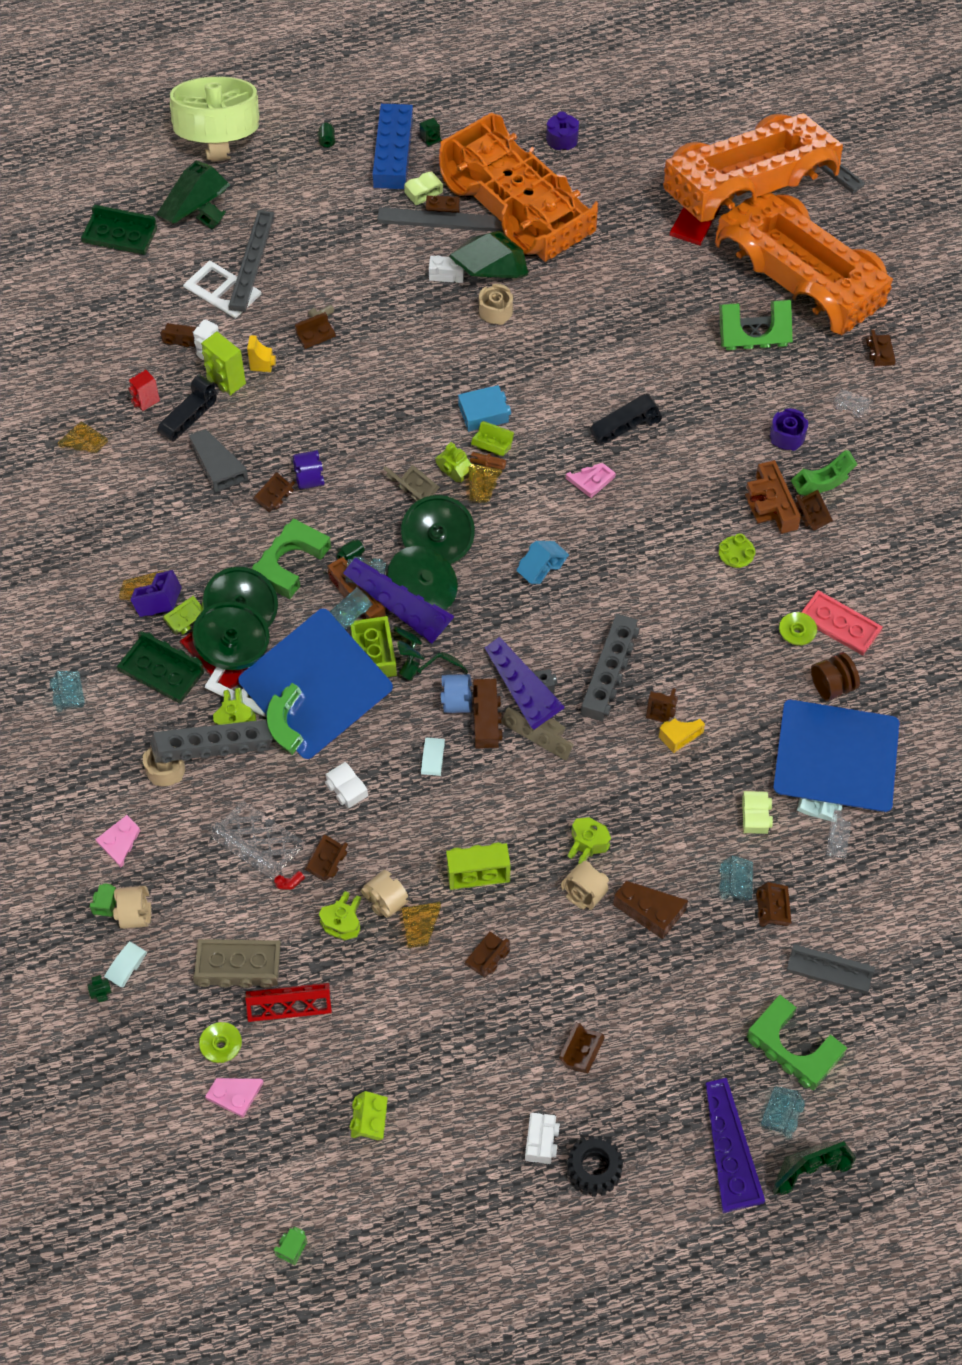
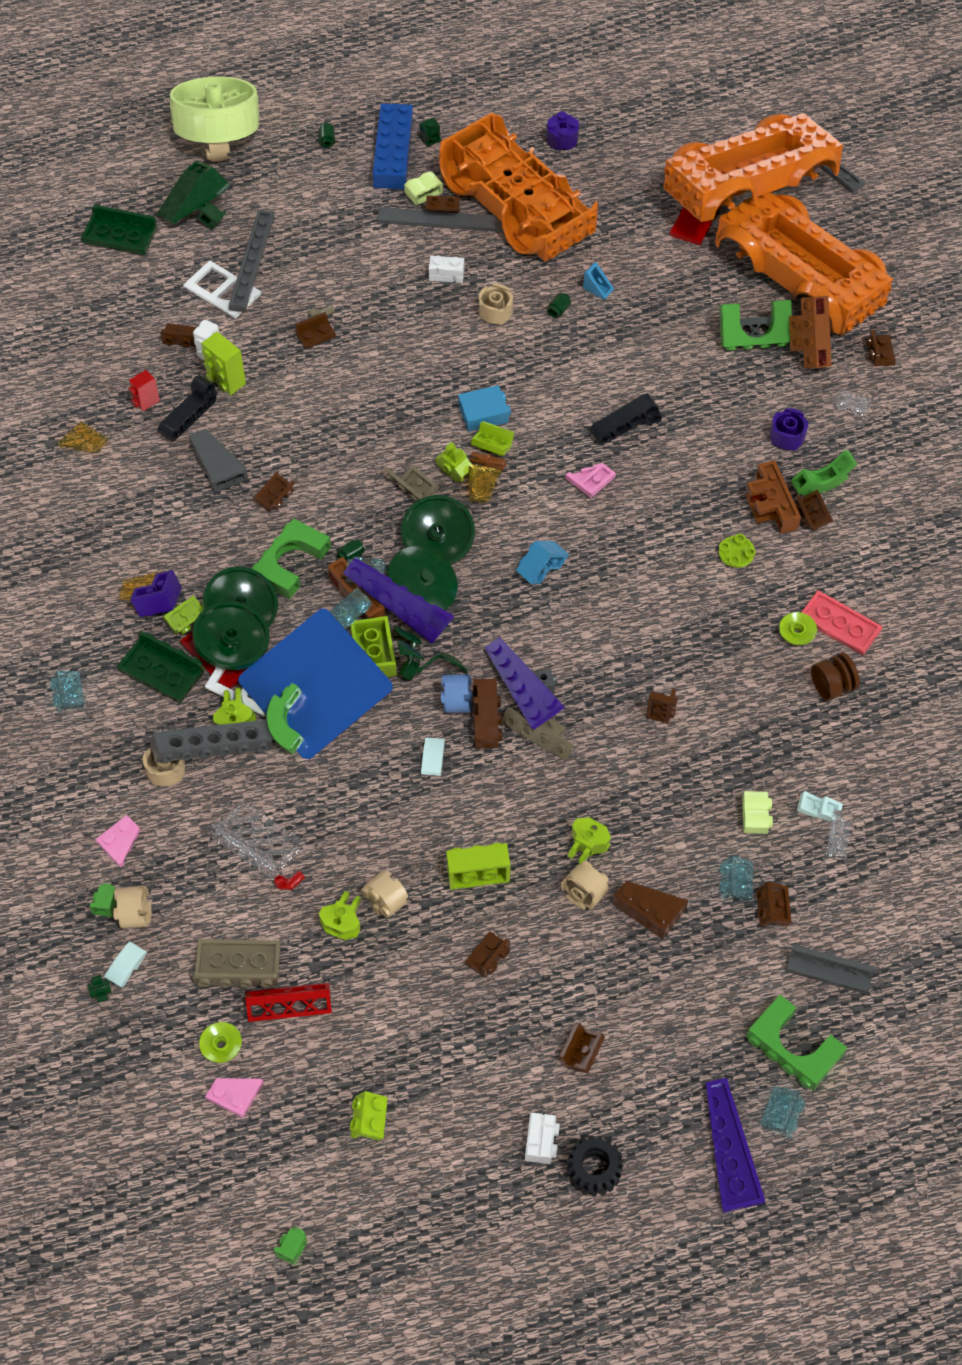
(260, 356): yellow arch -> none
(308, 469): dark purple brick -> none
(326, 858): reddish brown bracket -> none
(346, 785): white brick -> none
(420, 923): clear yellow wing -> none
(491, 256): dark green wedge -> none
(558, 305): none -> dark green brick
(597, 282): none -> dark azure slope
(620, 627): dark grey brick -> none
(678, 734): yellow arch -> none
(812, 332): none -> dark orange piece
(833, 1154): dark green wedge -> none
(837, 755): blue piece -> none

